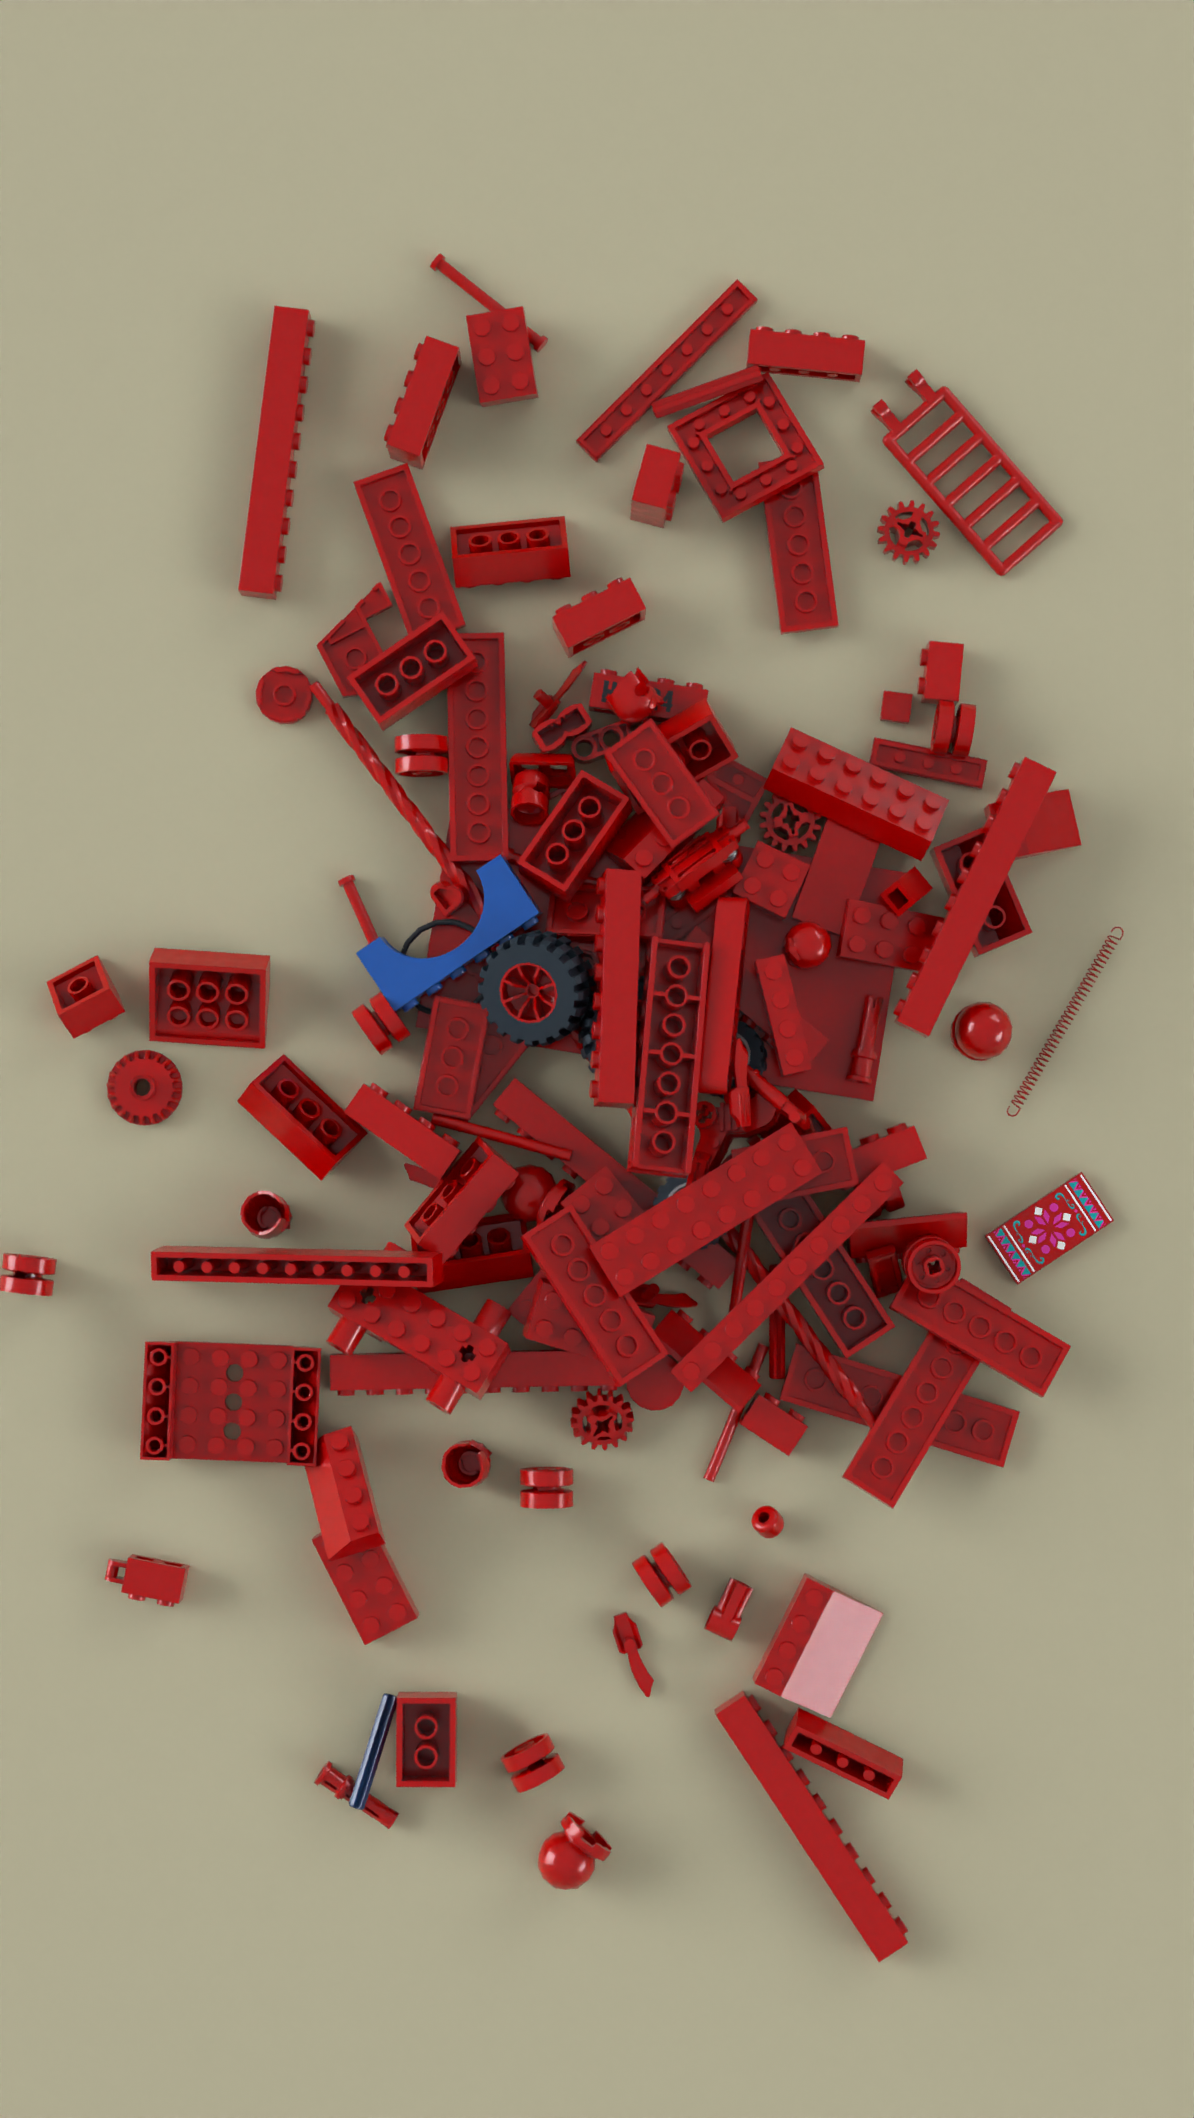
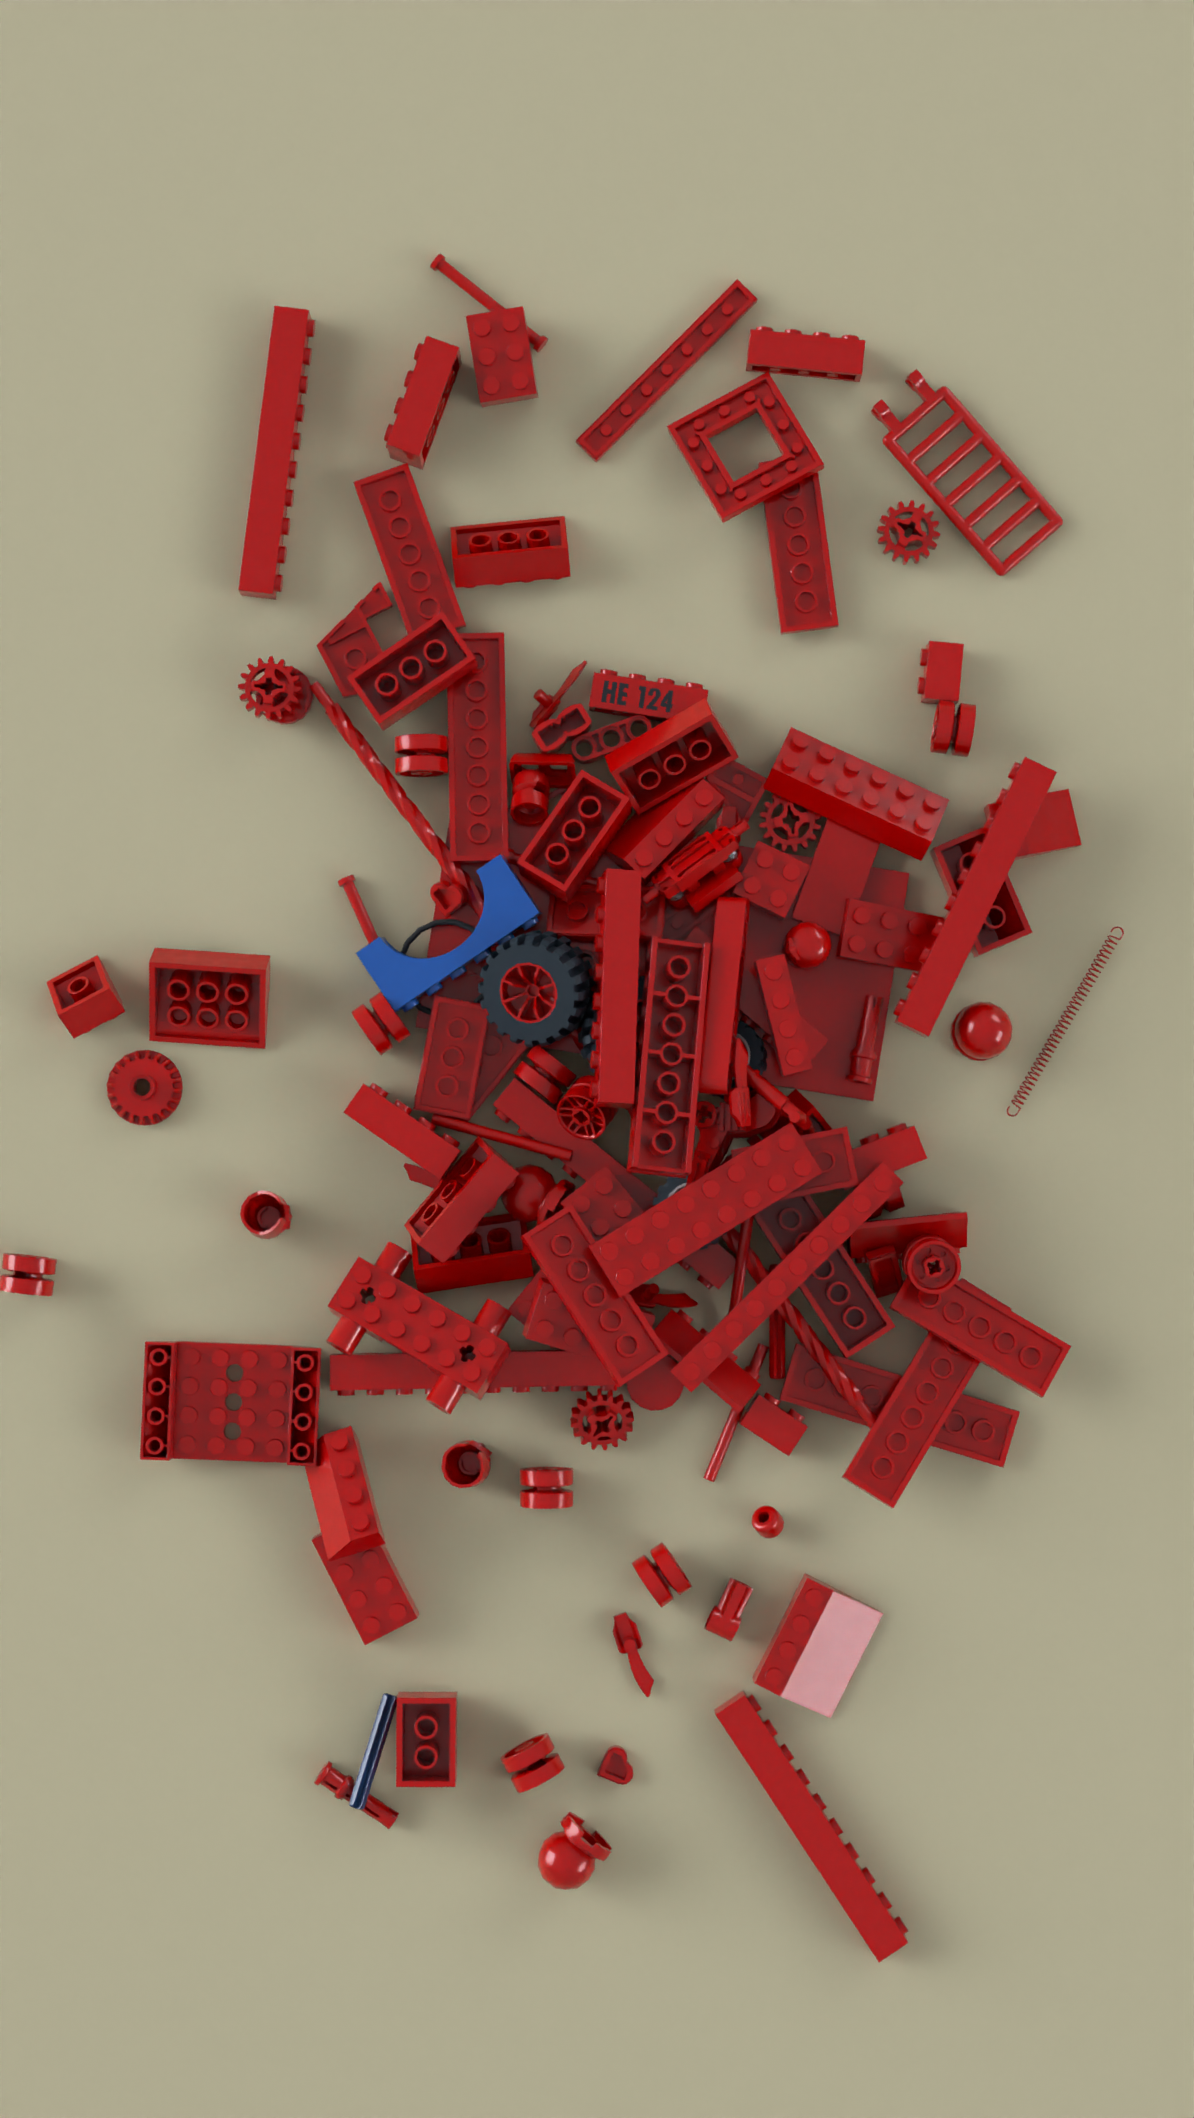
(150, 1579): red brick -> none
(270, 676): none -> red gear
(297, 1266): red brick -> none
(302, 1117): red slope -> none
(545, 1074): none -> red wheel
(578, 1113): none -> red wheel
(598, 616): red brick -> none
(615, 1766): none -> red tile
(634, 698): red helmet -> none
(657, 486): red brick -> none
(661, 783): red tile -> none
(707, 391): red axle -> none
(843, 1753): red brick -> none
(896, 707): red tile -> none
(906, 891): red brick -> none
(926, 764): red tile -> none
(1049, 1228): red tile -> none

